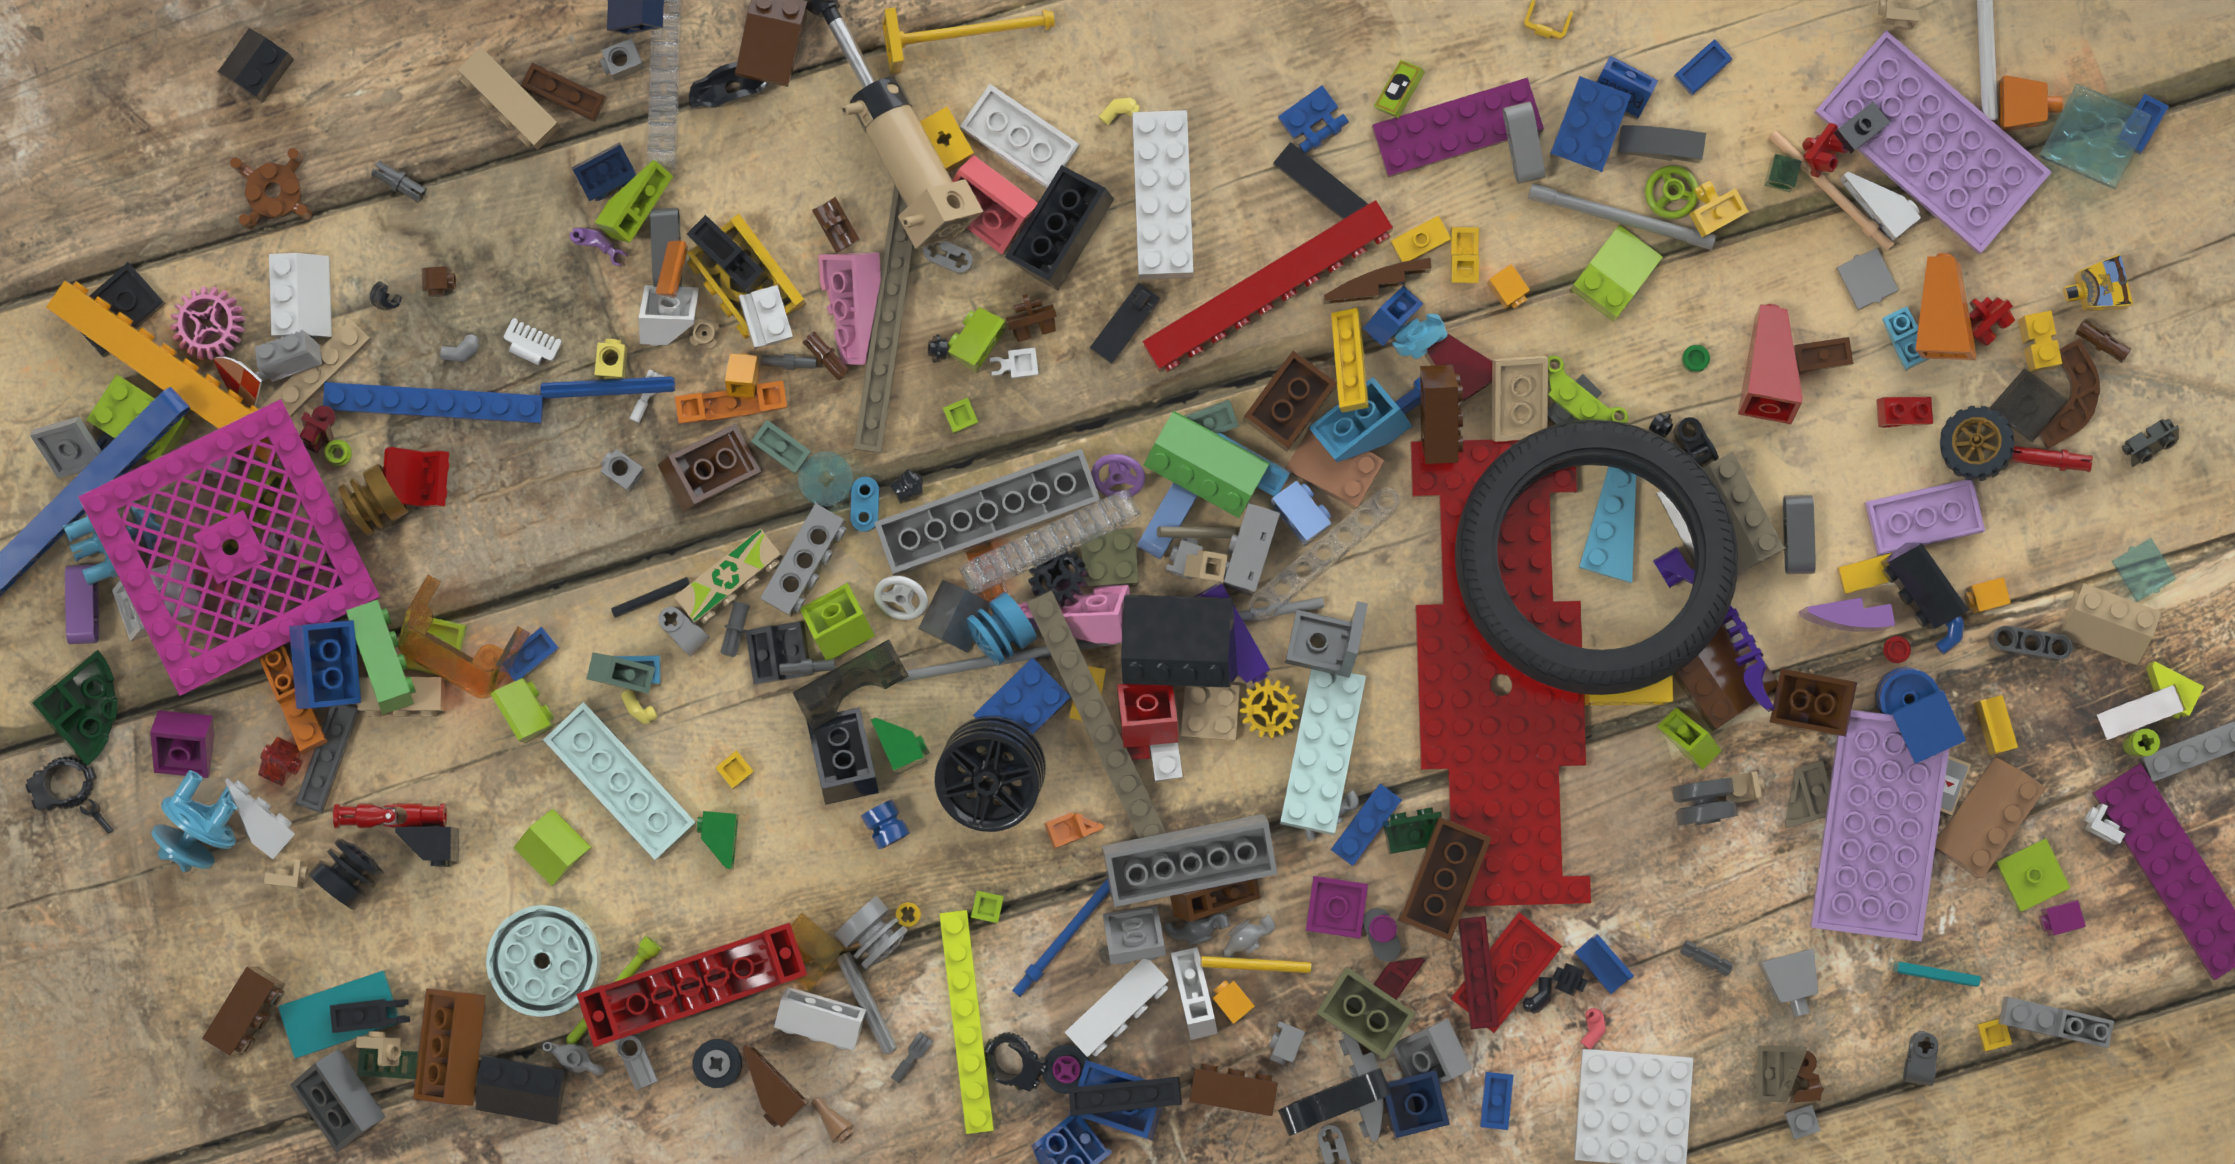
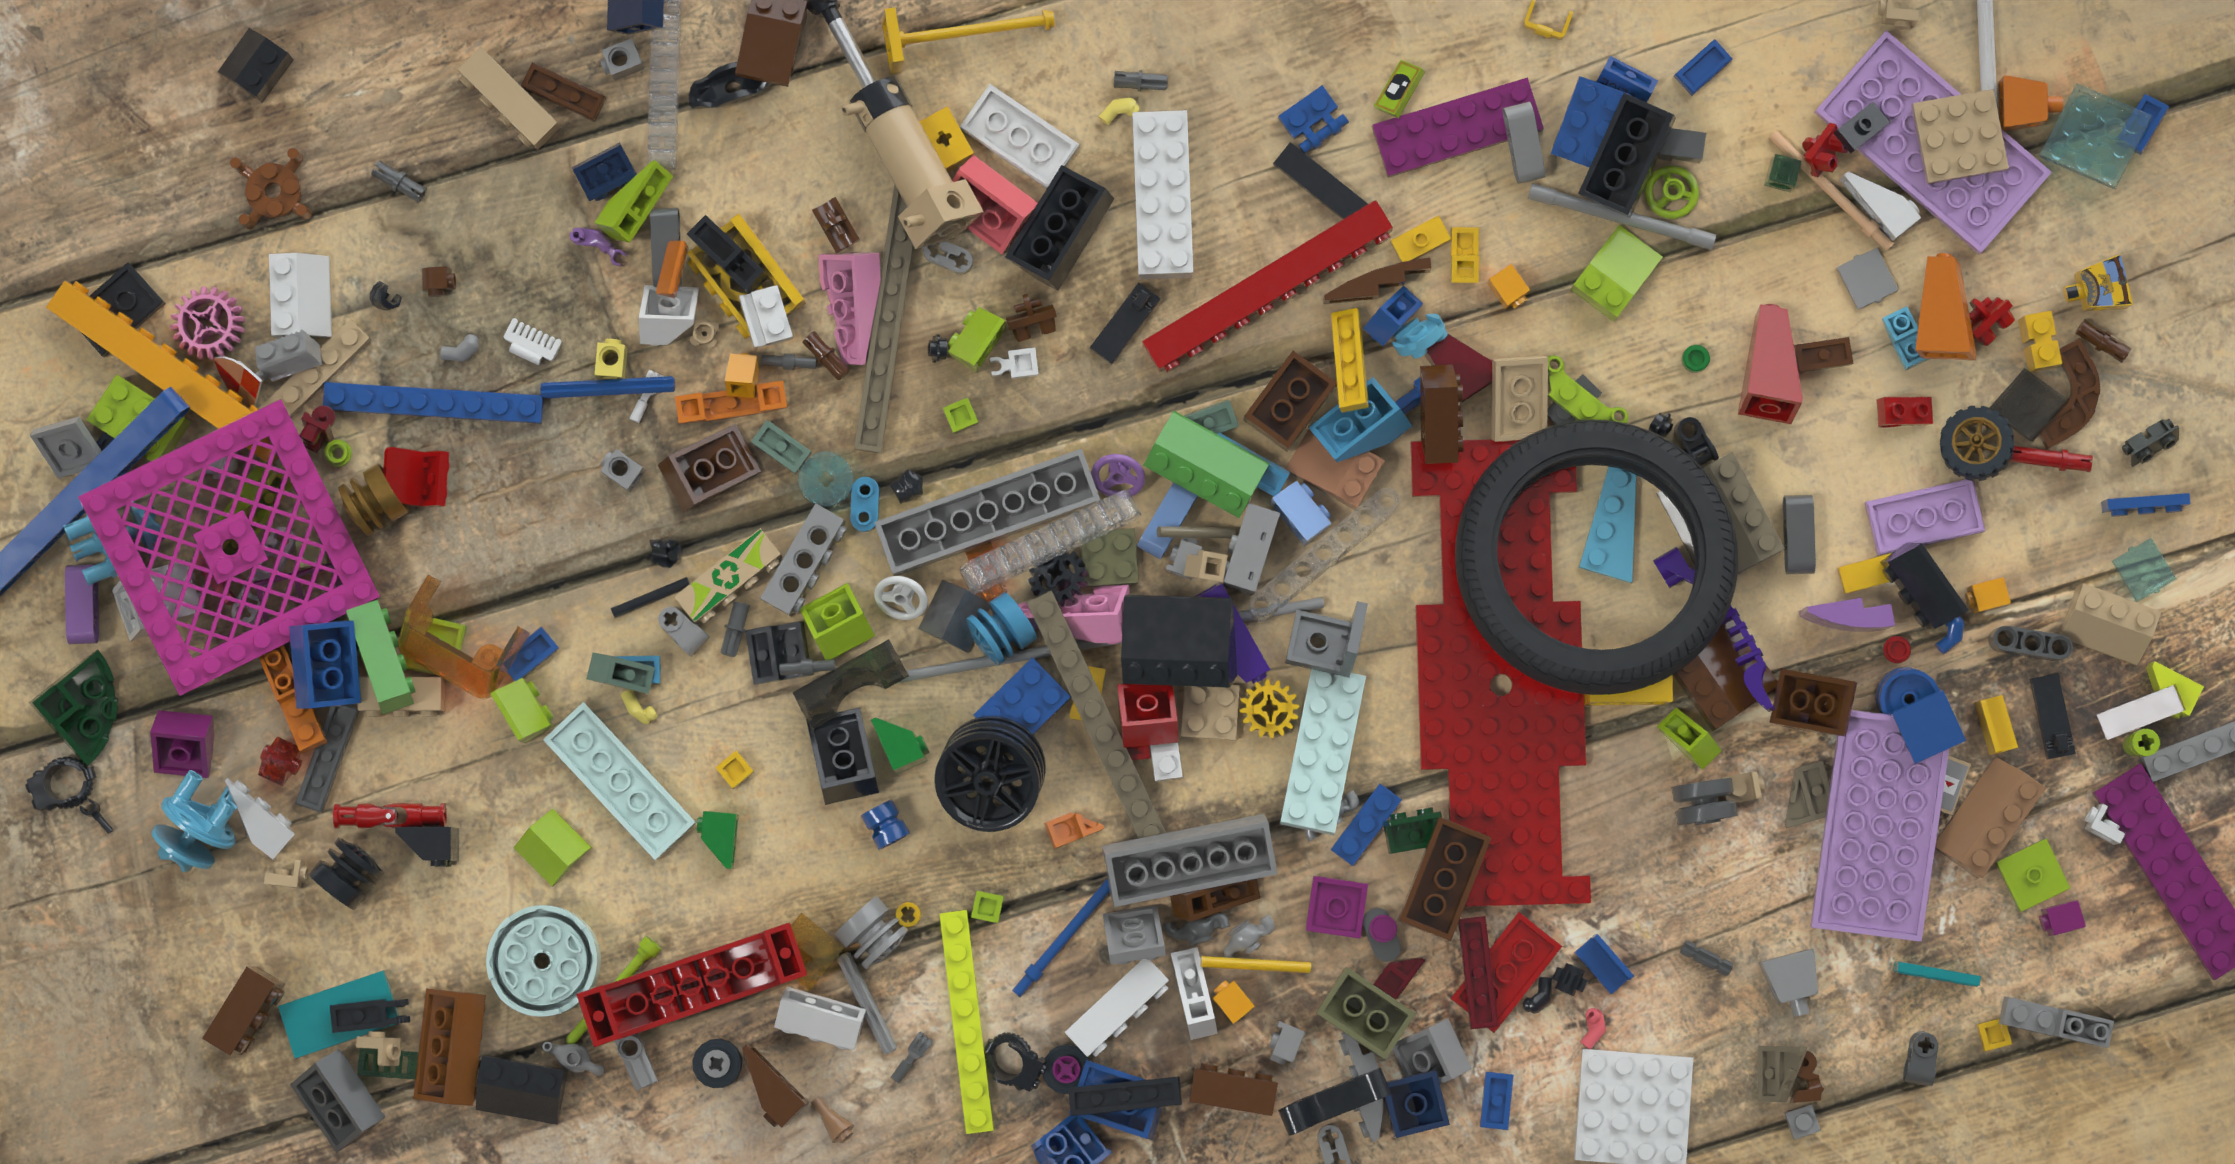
(665, 552): none -> black arm
(1140, 80): none -> dark grey axle
(1627, 155): none -> black slope
(1717, 210): yellow plate -> none
(1959, 136): none -> tan plate
(2052, 716): none -> black hinge
(2146, 504): none -> blue plate

